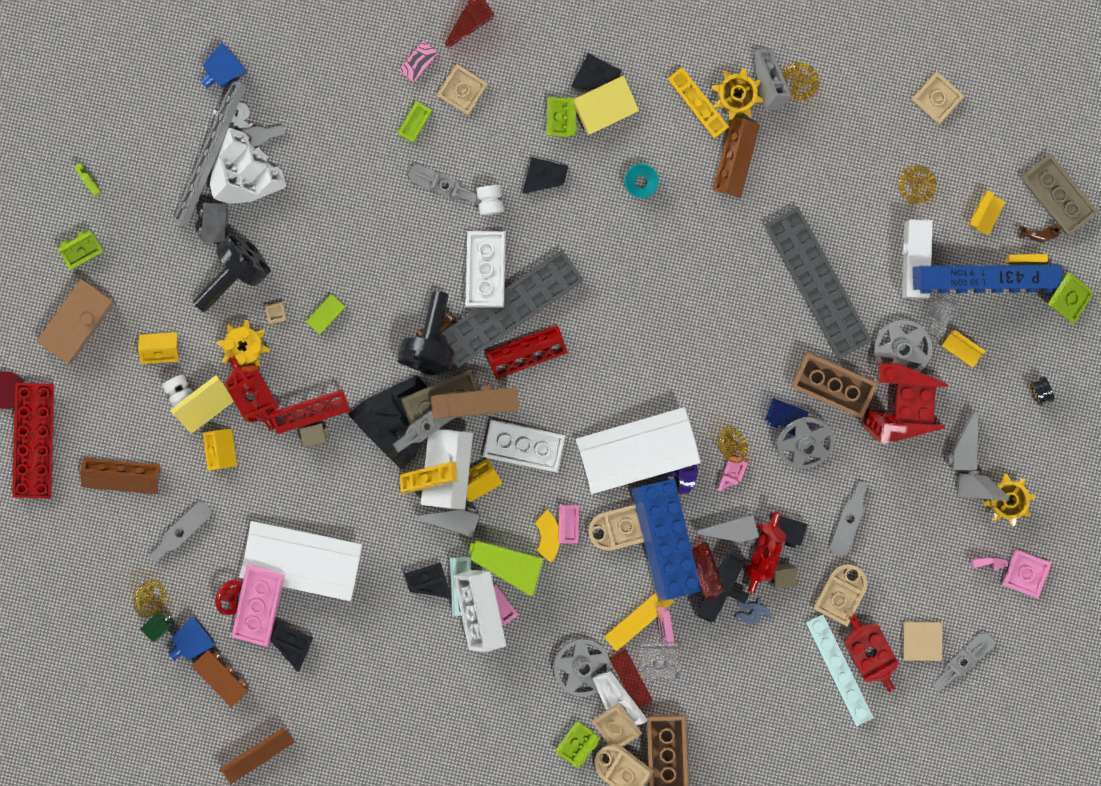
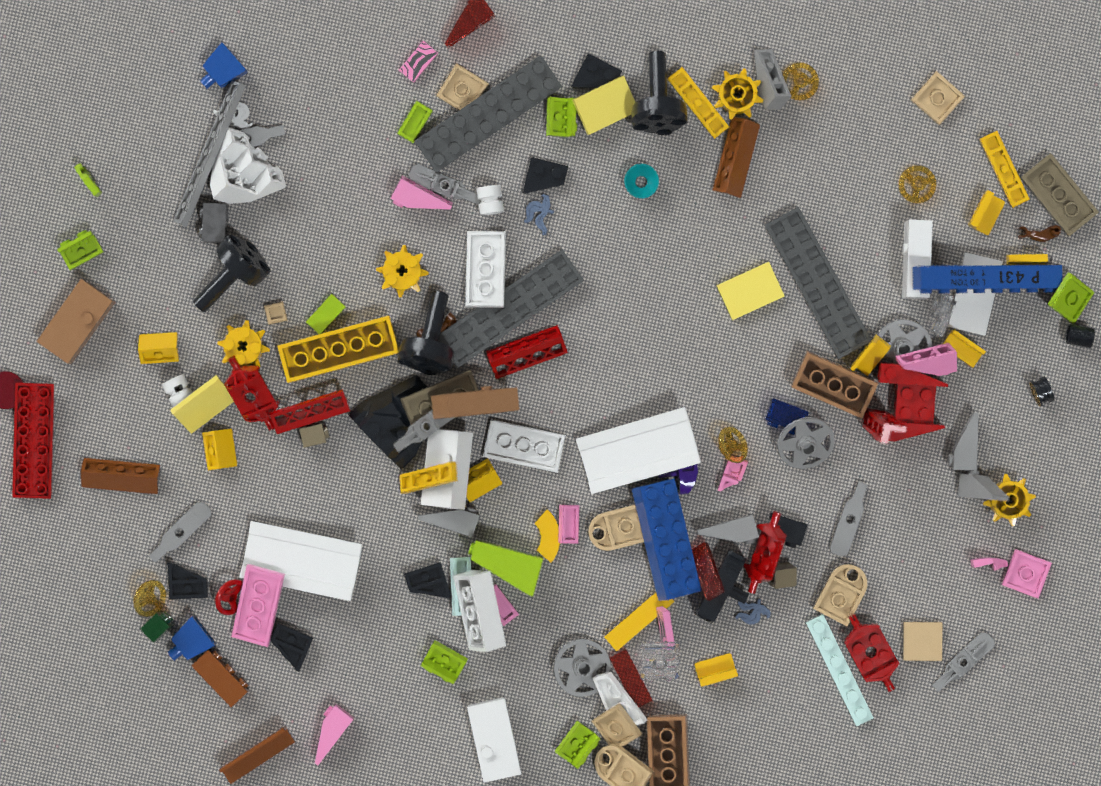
(185, 583): none -> black wing
(332, 728): none -> bright pink slope
(338, 349): none -> yellow brick
(409, 279): none -> yellow brick
(416, 196): none -> bright pink slope
(444, 662): none -> lime bracket
(488, 114): none -> dark grey plate
(494, 739): none -> white brick
(536, 206): none -> sand blue piece
(658, 112): none -> black piece
(715, 669): none -> yellow panel
(750, 291): none -> light yellow tile
(871, 355): none -> yellow panel
(933, 360): none -> bright pink slope
(972, 308): none -> white tile
(1004, 169): none -> yellow plate
(1080, 335): none -> black piece

